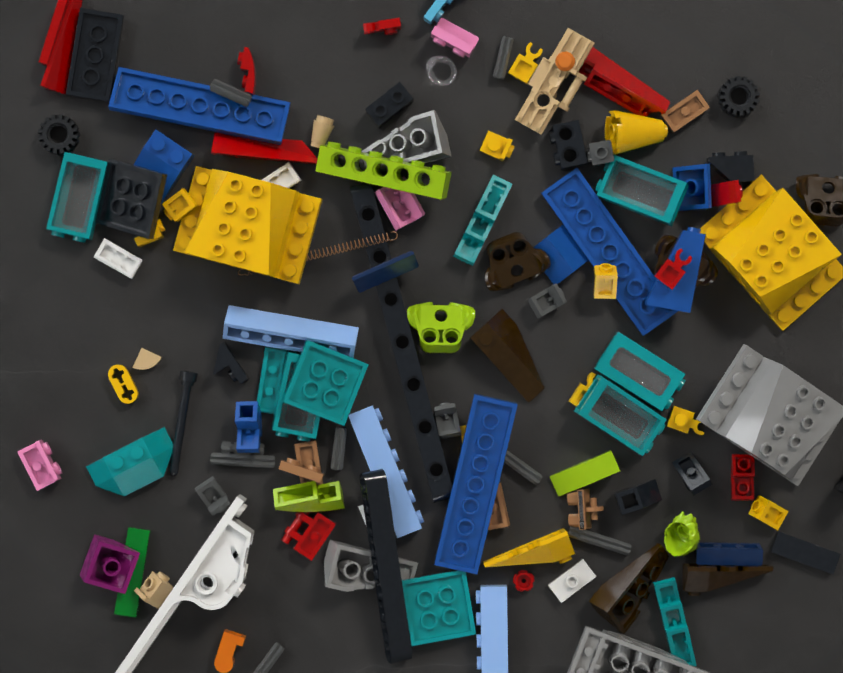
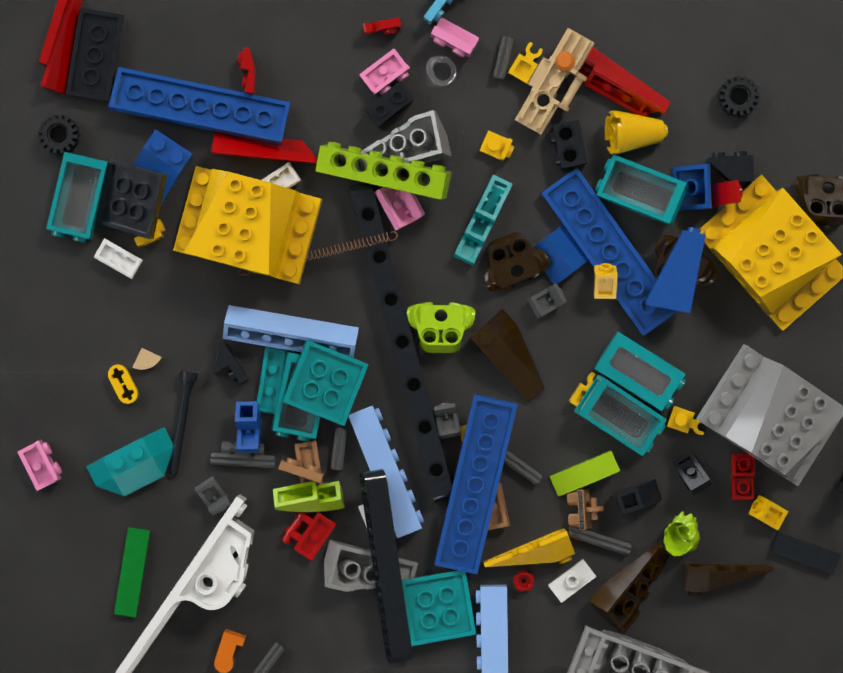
(109, 564): magenta slope -> none
(155, 589): tan brick -> none
(178, 205): yellow bracket -> none
(230, 92): dark grey axle -> none
(321, 130): tan cone -> none
(385, 72): none -> bright pink bracket
(385, 271): dark blue slope -> none
(600, 153): dark grey bracket -> none
(671, 272): red plate -> none
(674, 620): teal slope -> none
(685, 111): medium nougat plate -> none
(729, 554): dark blue slope -> none

